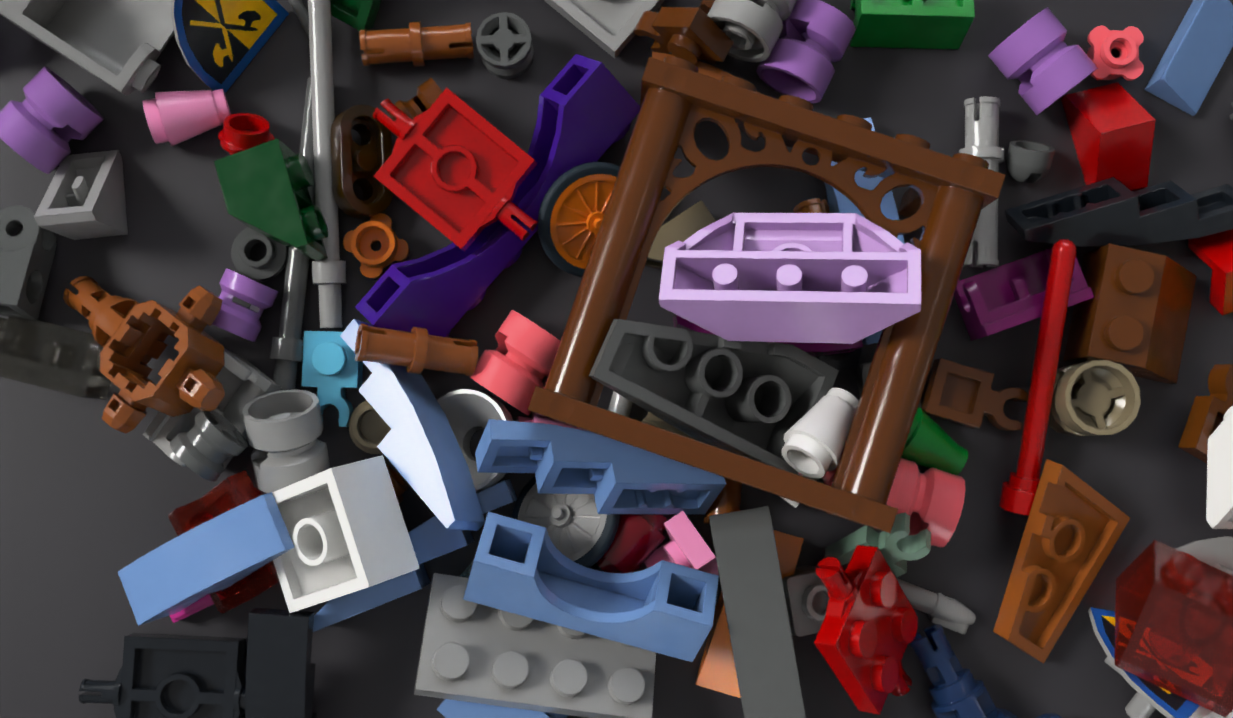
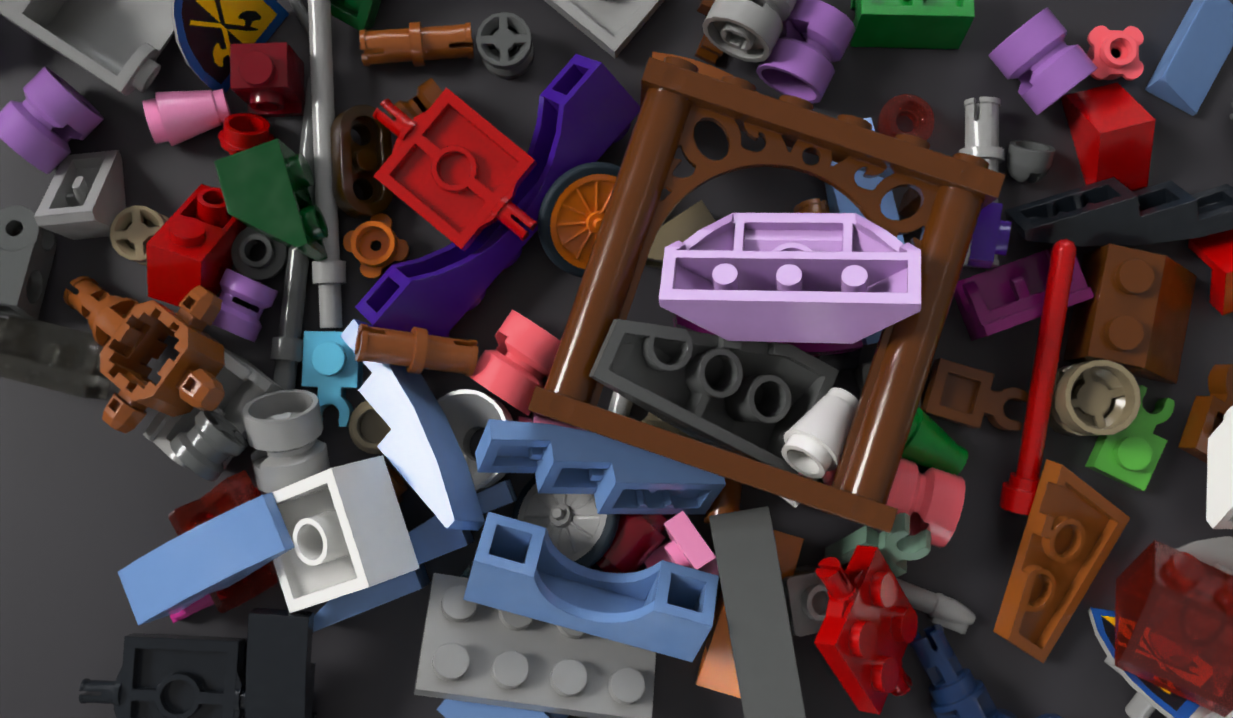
(131, 232): none -> dark tan wheel
(192, 247): none -> red slope
(268, 78): none -> dark red brick
(684, 33): reddish brown plate -> none
(912, 107): none -> clear red plate
(989, 237): none -> dark purple plate
(1135, 451): none -> bright green plate

